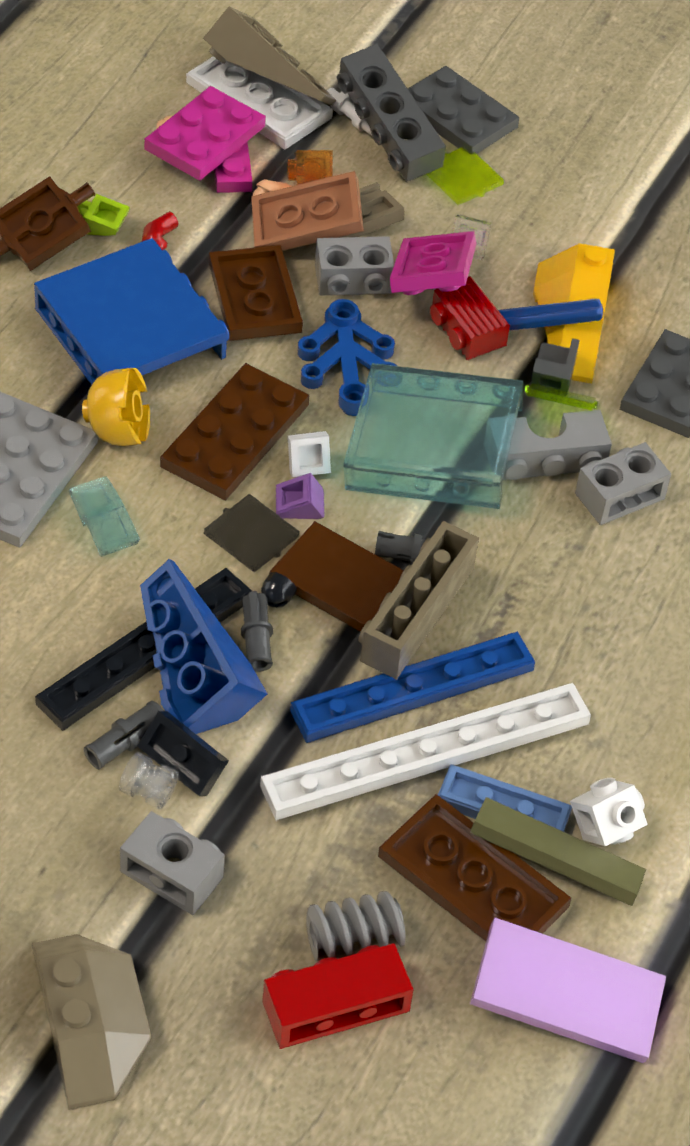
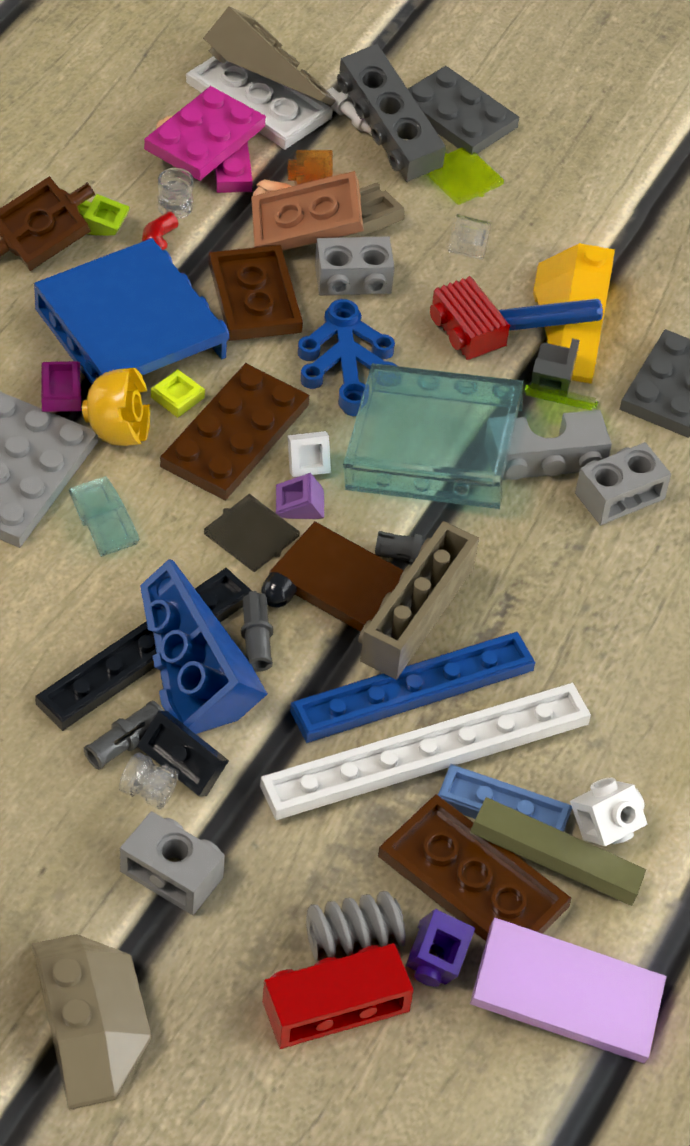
(60, 386): none -> magenta tile
(175, 192): none -> clear wheel
(177, 393): none -> neon yellow tile
(433, 263): dark pink plate -> none
(448, 939): none -> dark purple brick

